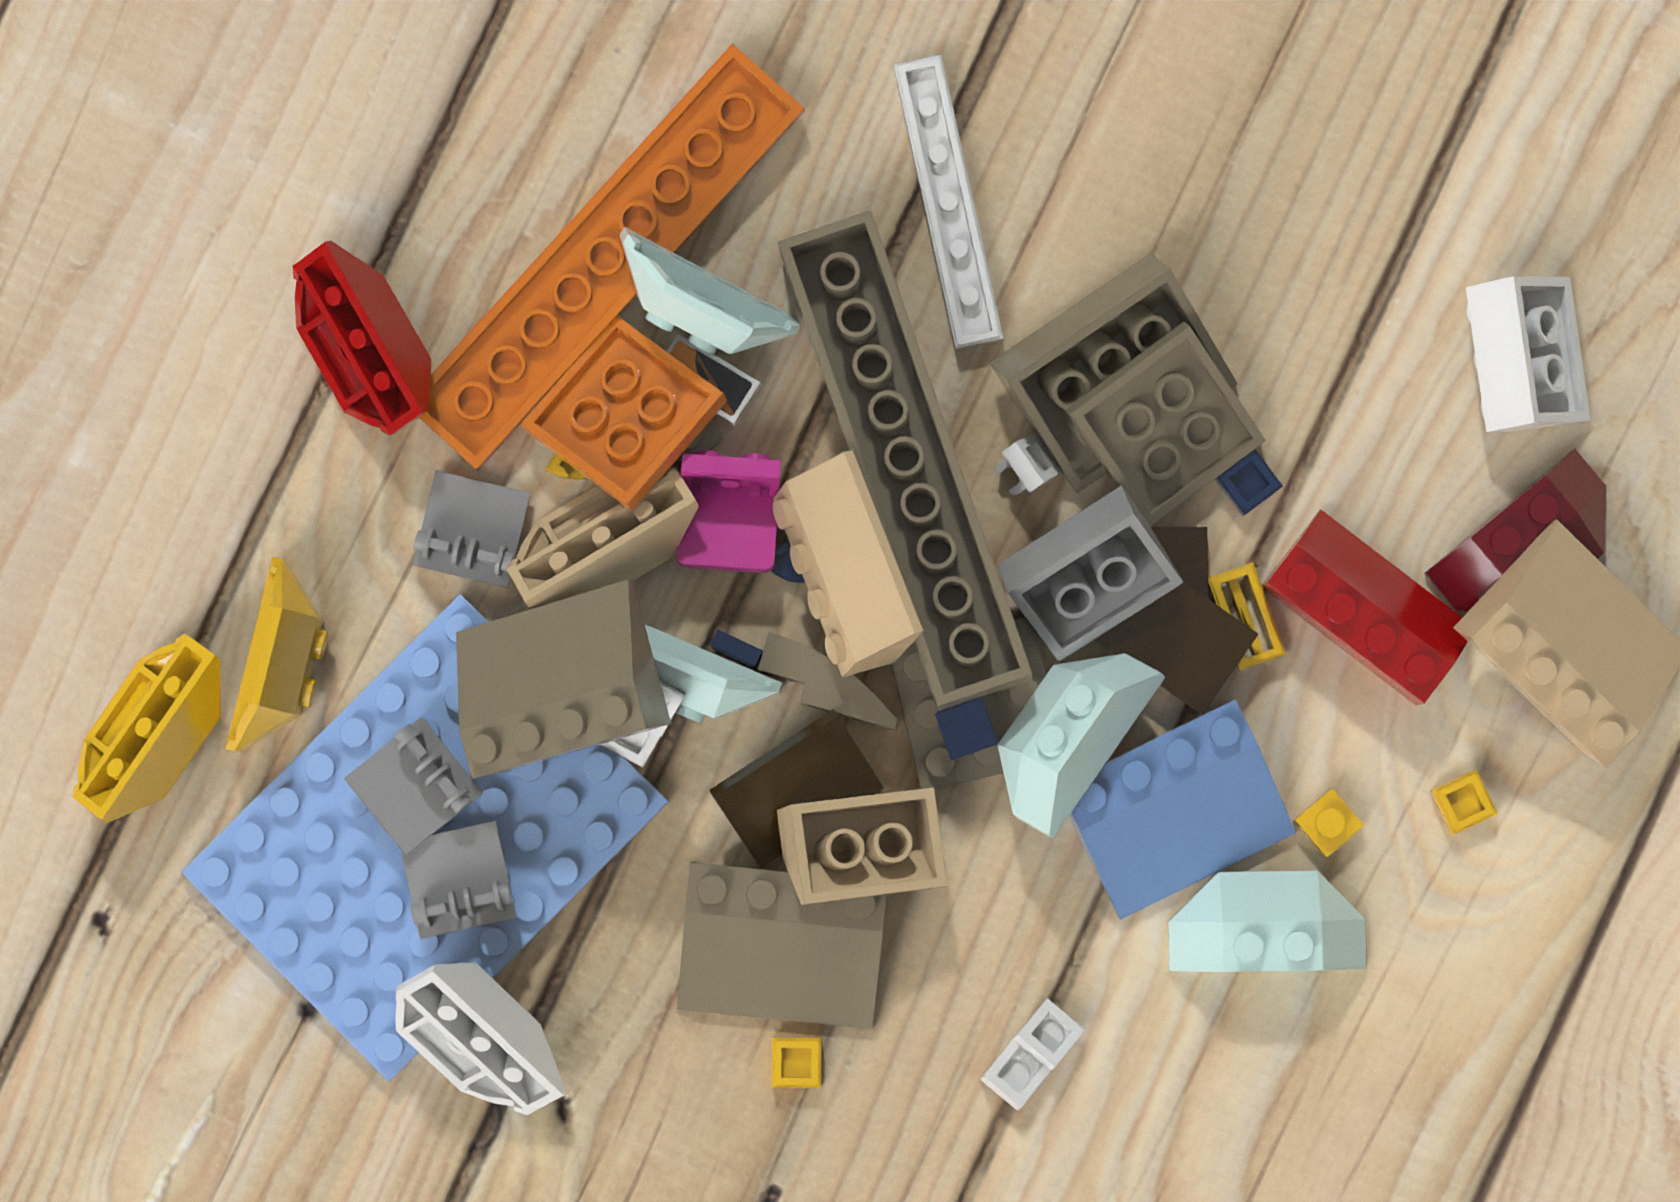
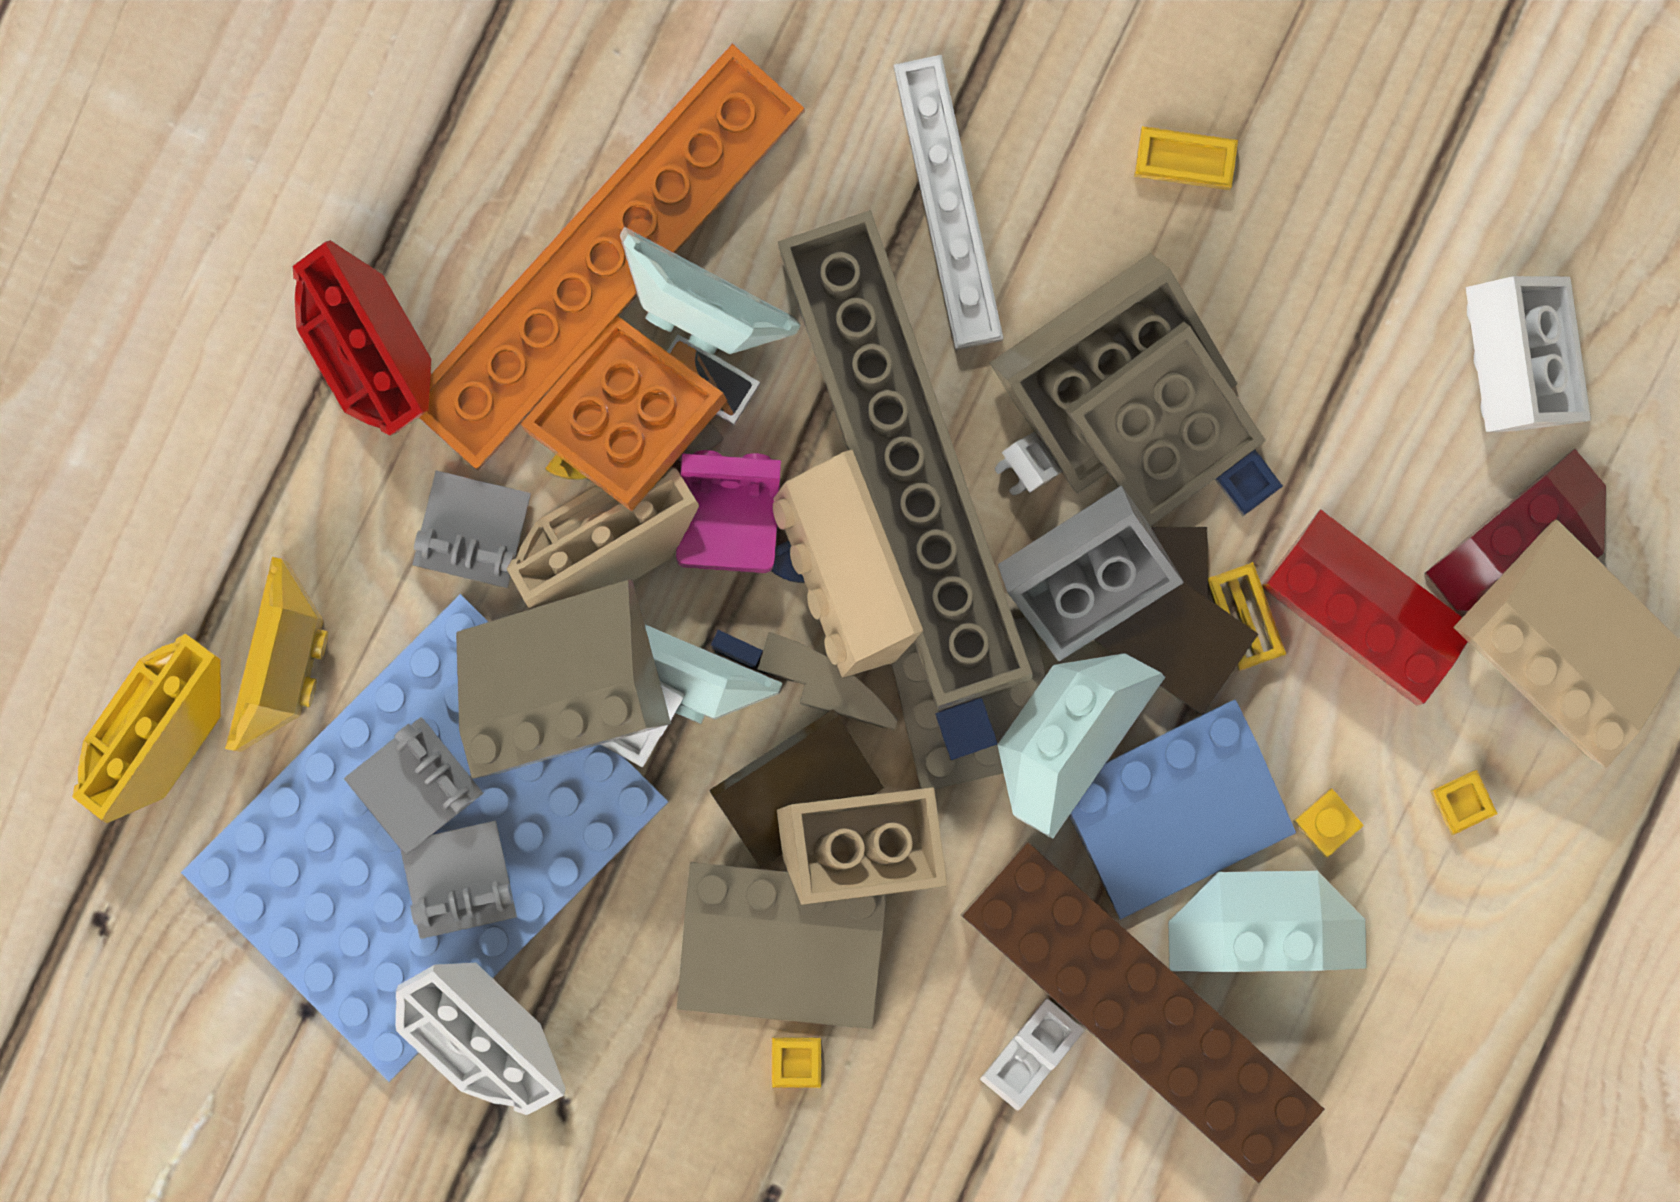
(1142, 1012): none -> reddish brown brick
(1186, 158): none -> yellow tile

